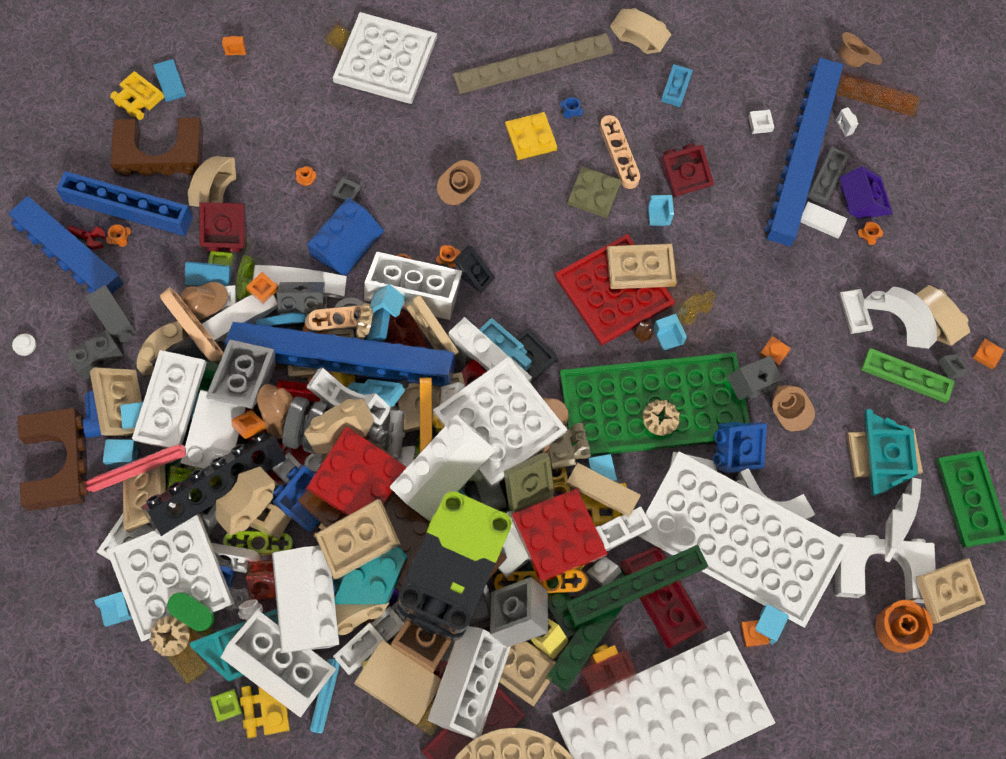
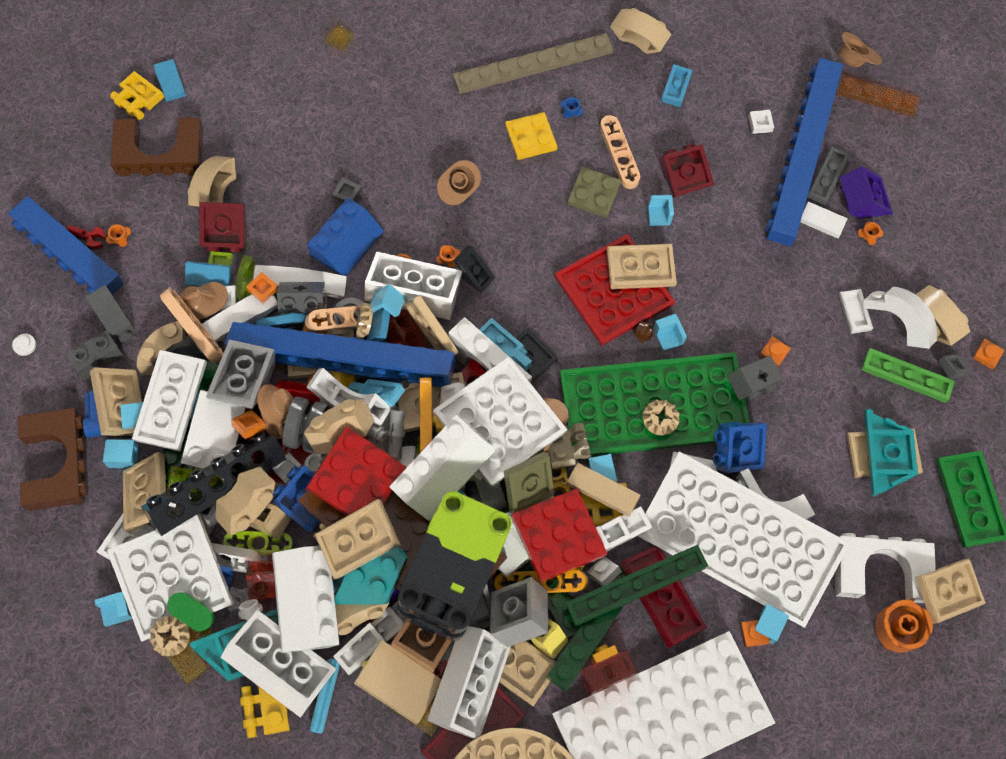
(125, 203): blue brick -> none
(136, 467): coral axle -> none
(226, 705): lime tile -> none
(234, 45): orange plate -> none
(309, 179): orange plate -> none
(385, 58): white plate -> none
(694, 305): clear yellow plate -> none
(792, 408): medium nougat piece -> none
(847, 121): white plate -> none
(902, 518): white slope -> none

